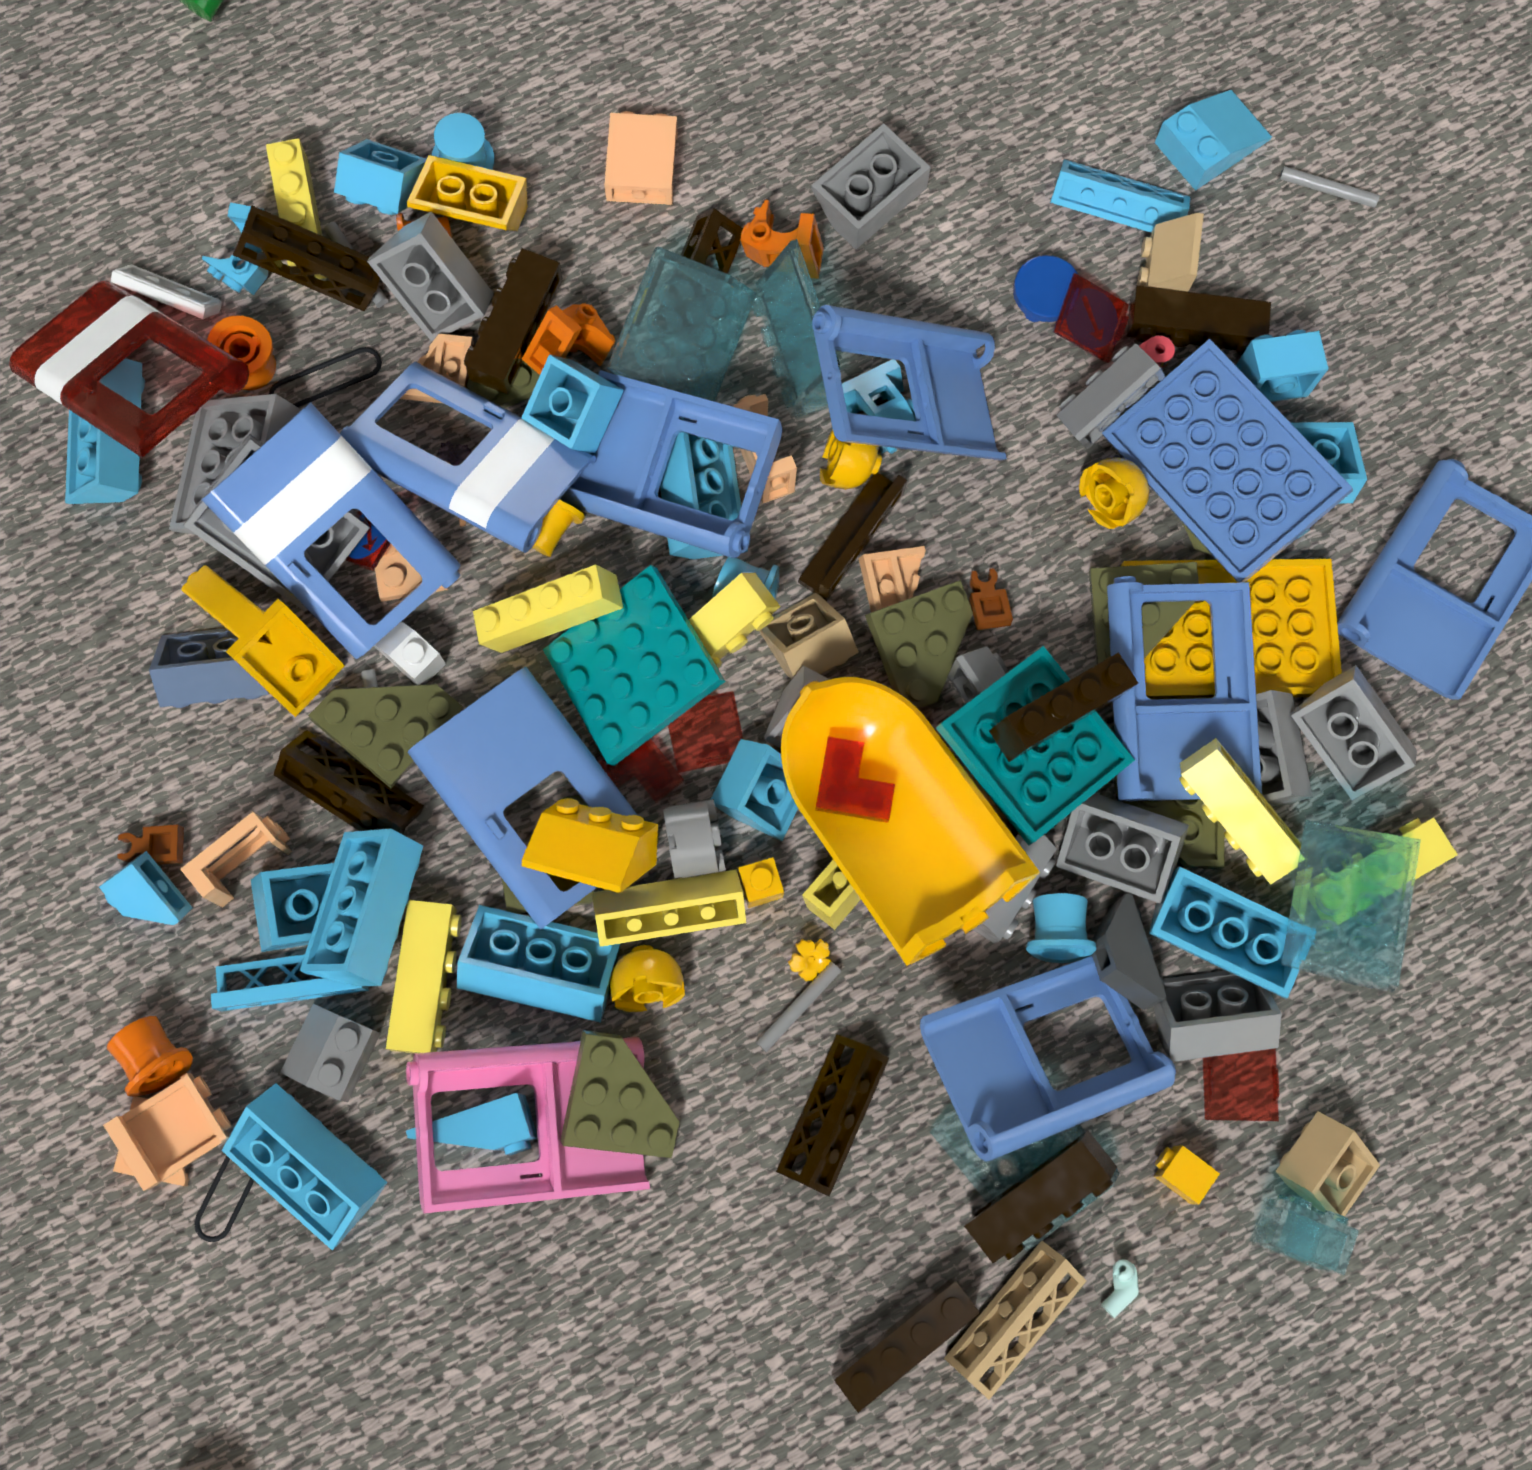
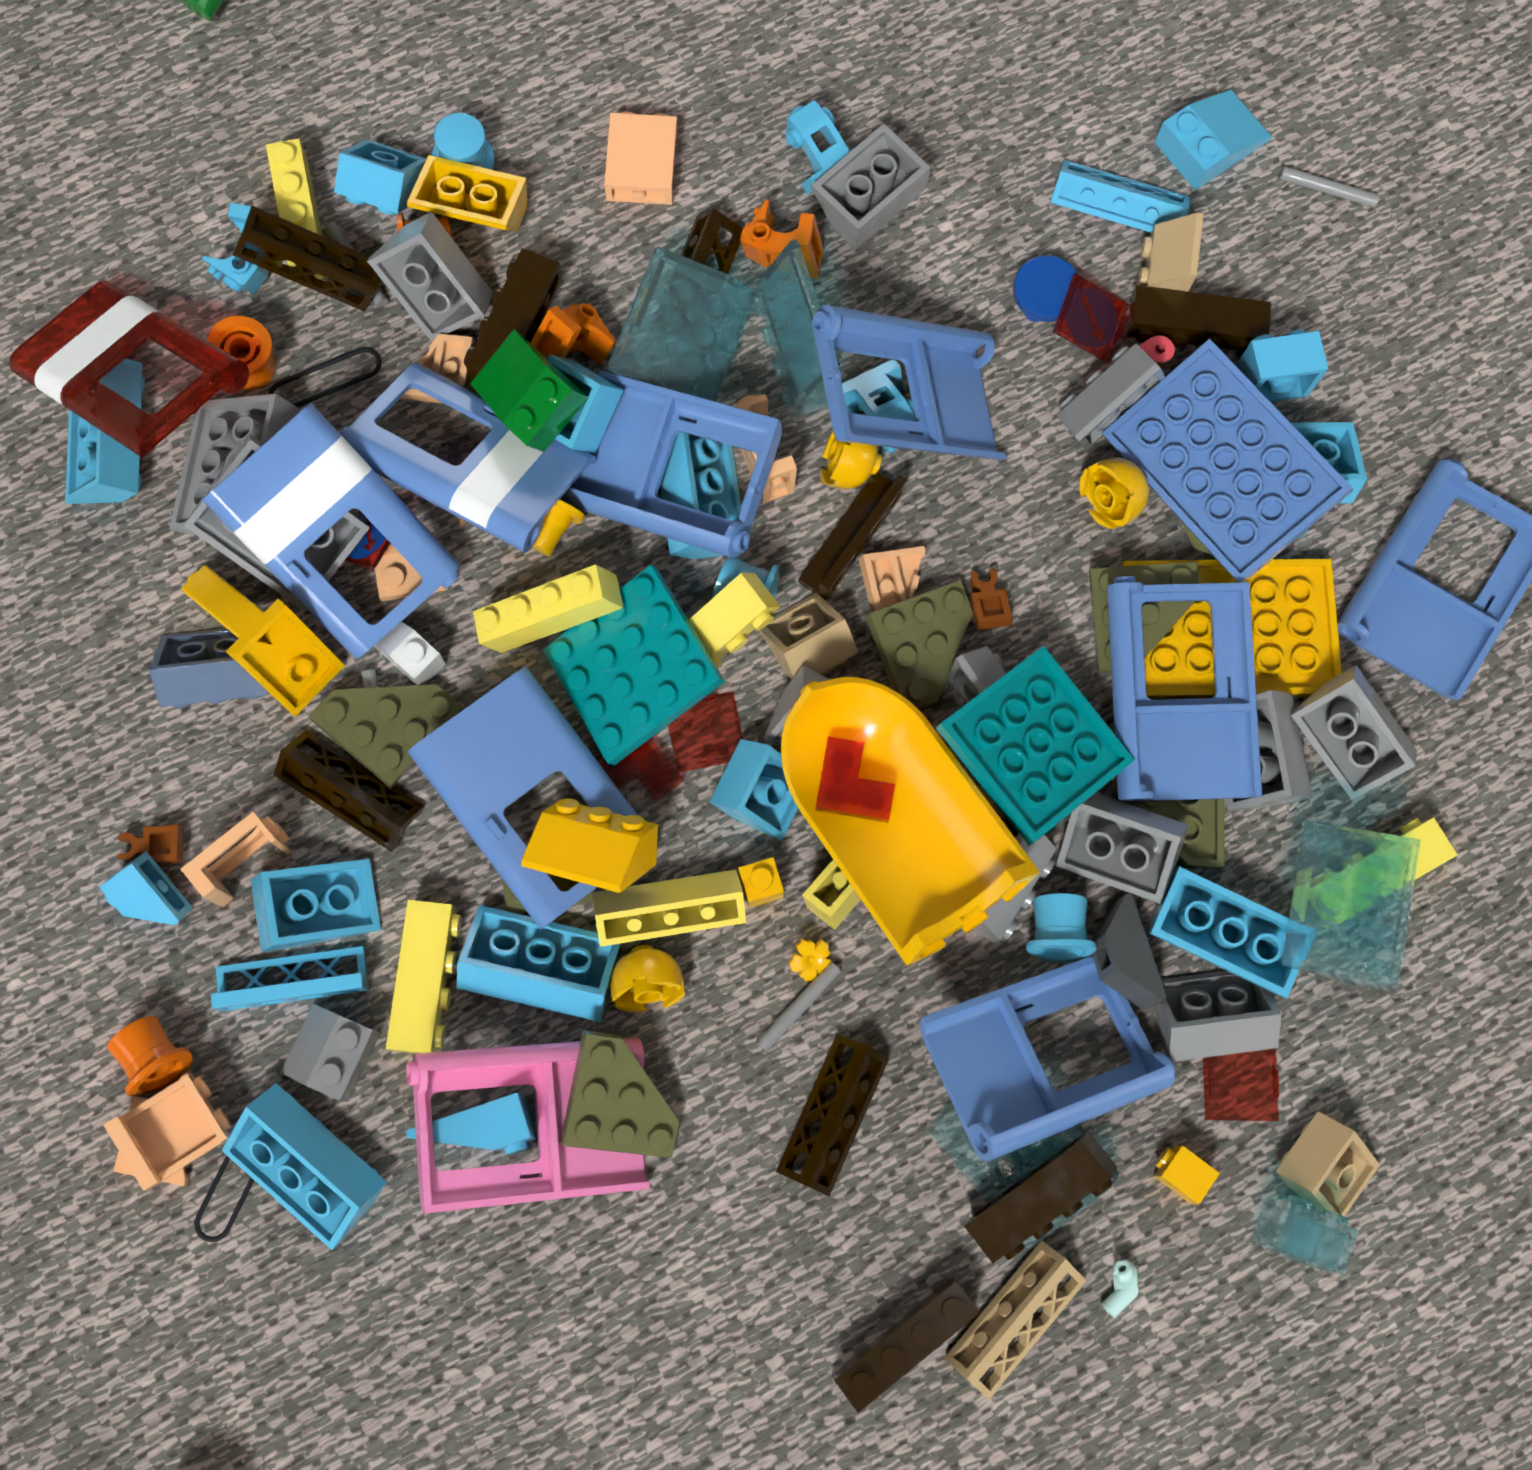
(166, 291): white tile -> none
(362, 907): medium azure slope -> none
(528, 392): none -> green slope
(693, 839): light grey brick -> none
(804, 122): none -> medium azure tile
(1063, 707): dark brown brick -> none
(1241, 810): light yellow brick -> none

